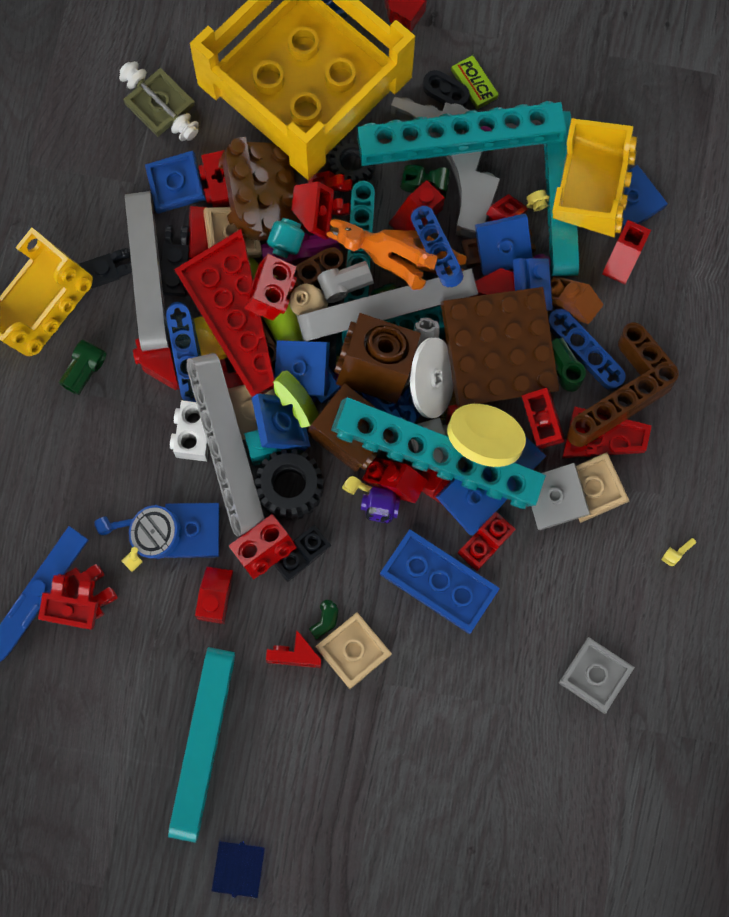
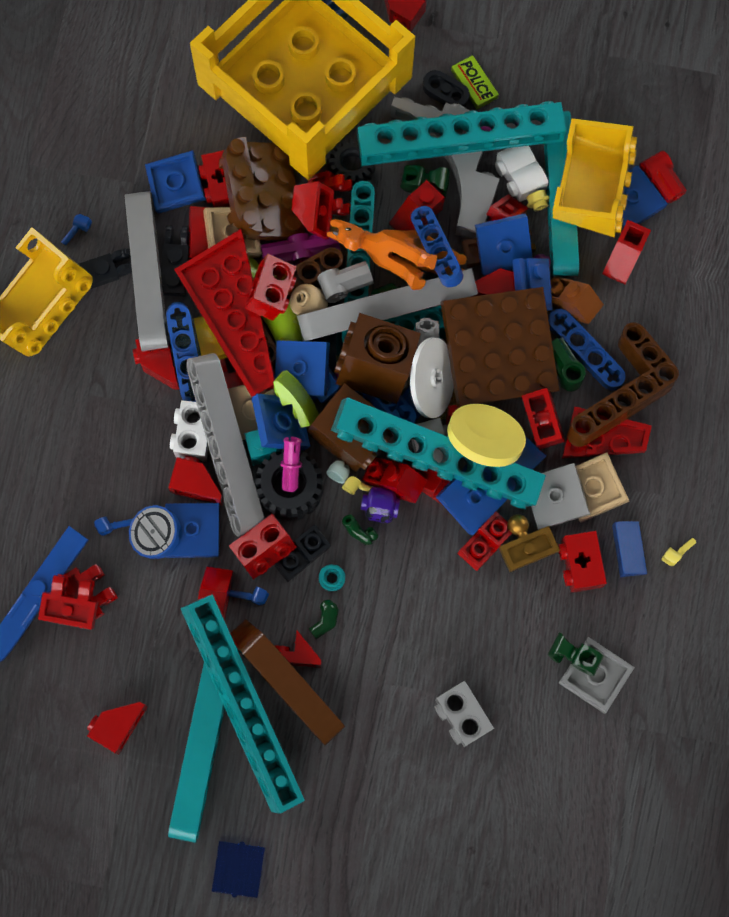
(80, 222): none -> blue hand
(85, 361): dark green piece -> none
(116, 726): none -> red slope
(132, 561): light yellow hand -> none
(158, 101): olive plate -> none
(193, 481): none -> red slope
(242, 704): none -> teal brick
(258, 597): none -> blue hand
(285, 237): teal head -> none
(286, 681): none -> reddish brown beam
(291, 464): none -> dark pink axle
(331, 569): none -> teal plate
(338, 471): none -> light aqua hinge
(353, 650): tan plate -> none
(354, 529): none -> dark green arm
(439, 581): blue plate -> none
(470, 711): none -> light grey brick
(521, 171): none -> white brick
(527, 547): none -> pearl gold plate
(583, 658): none -> dark green leg
(587, 547): none -> red brick
(629, 548): none -> blue slope
(660, 172): none -> red piece

